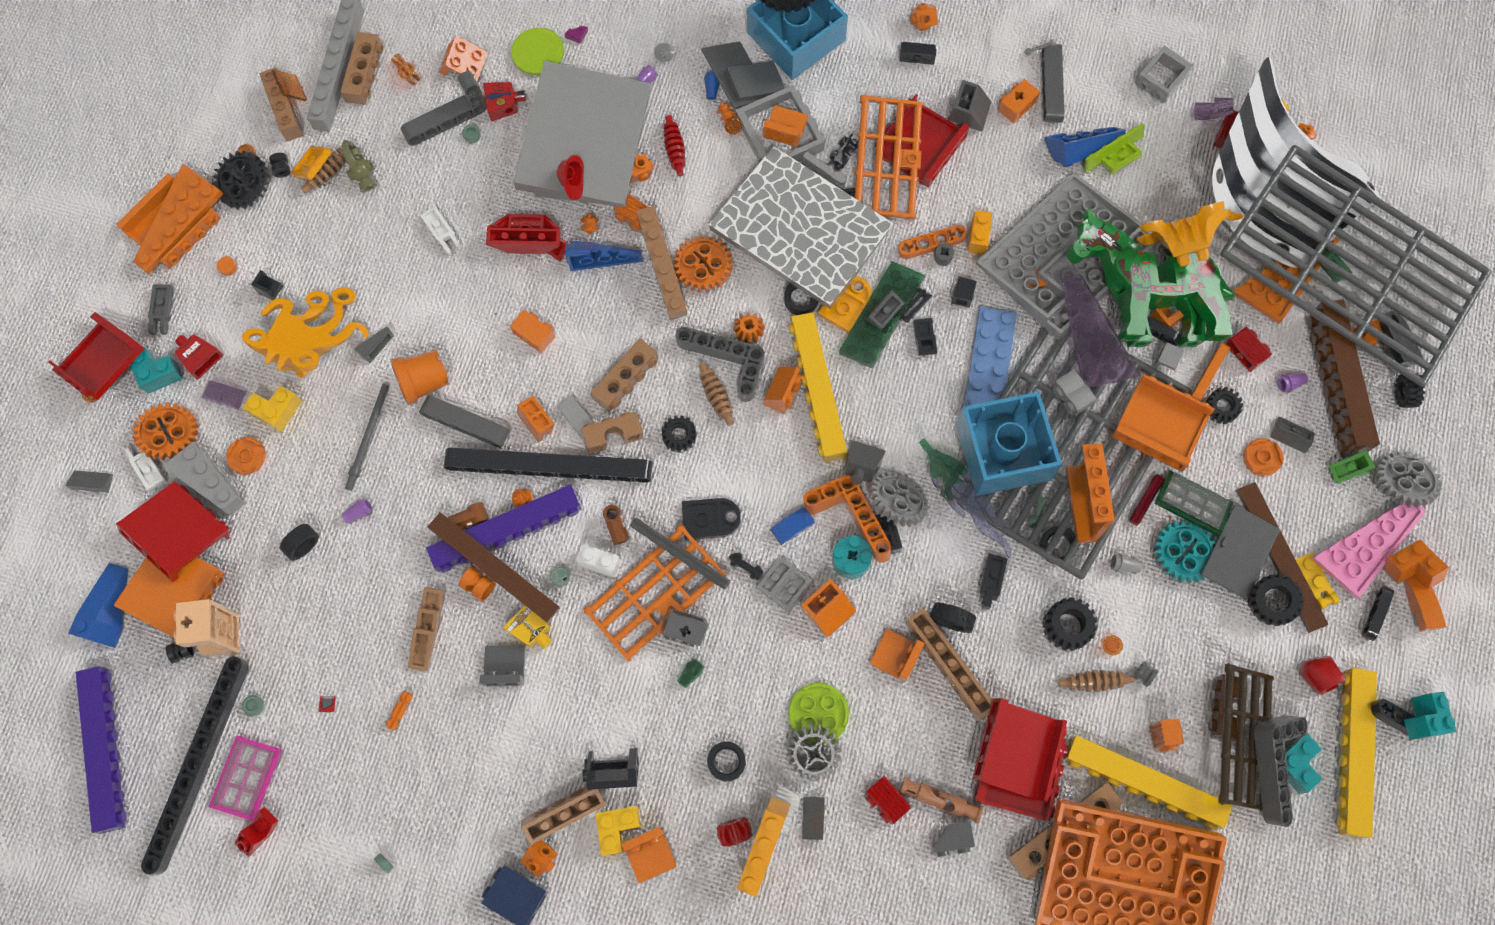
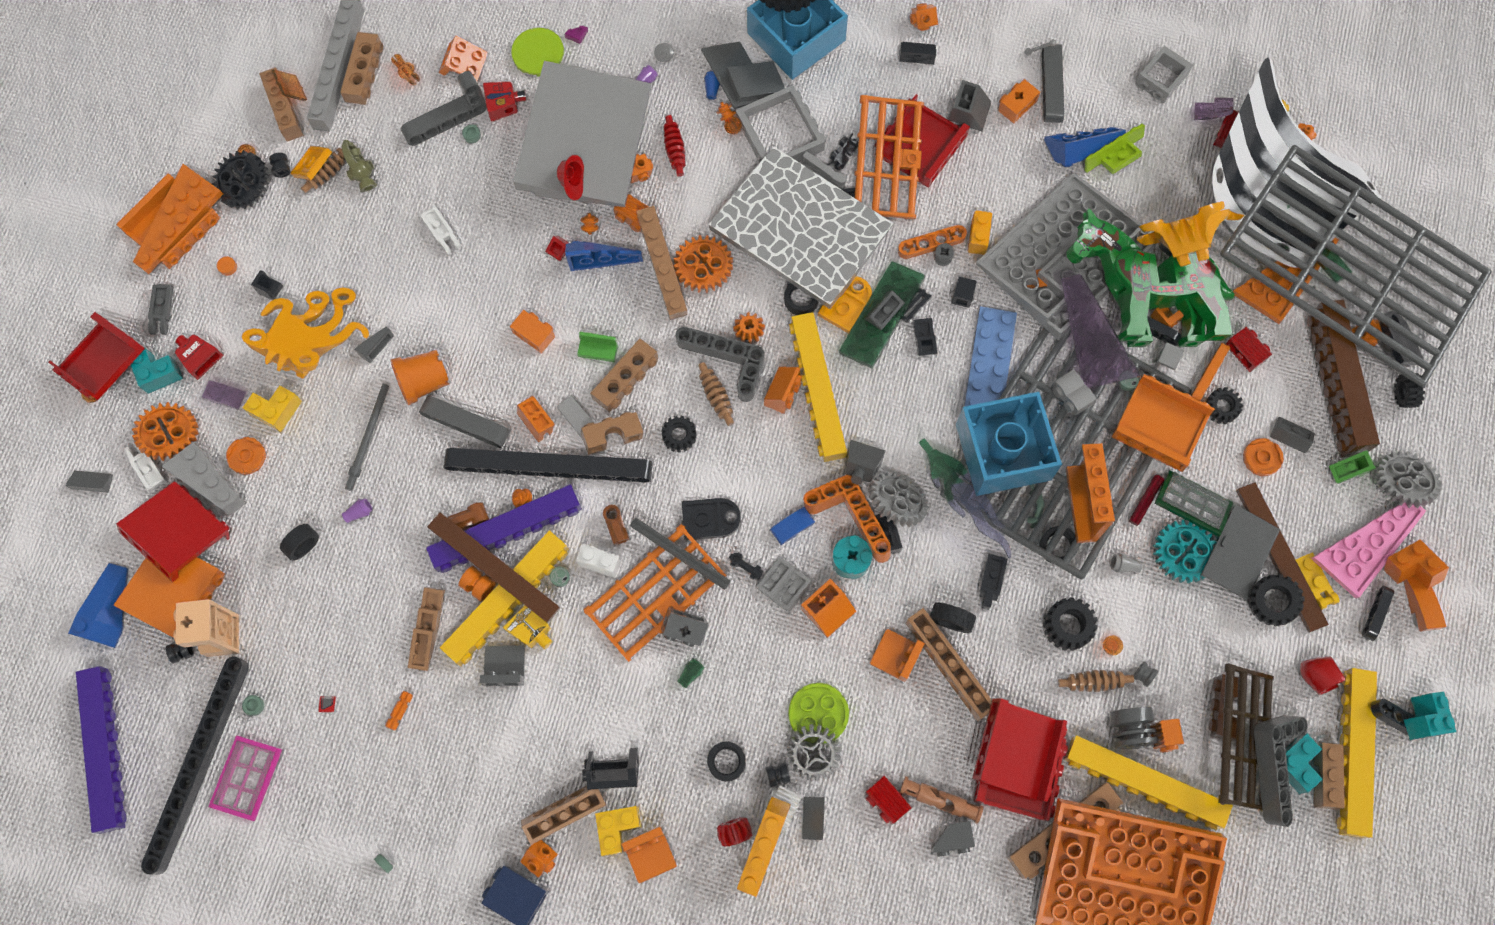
(256, 833): red slope -> none
(500, 603): none -> yellow brick
(524, 234): red wedge -> none
(597, 347): none -> bright green panel
(782, 774): none -> black wheel
(785, 126): orange bracket -> none
(1129, 384): none -> sand green tile
(1133, 727): none -> dark grey wheel
(1289, 382): medium lavender cone -> none
(1330, 791): none -> medium nougat arch

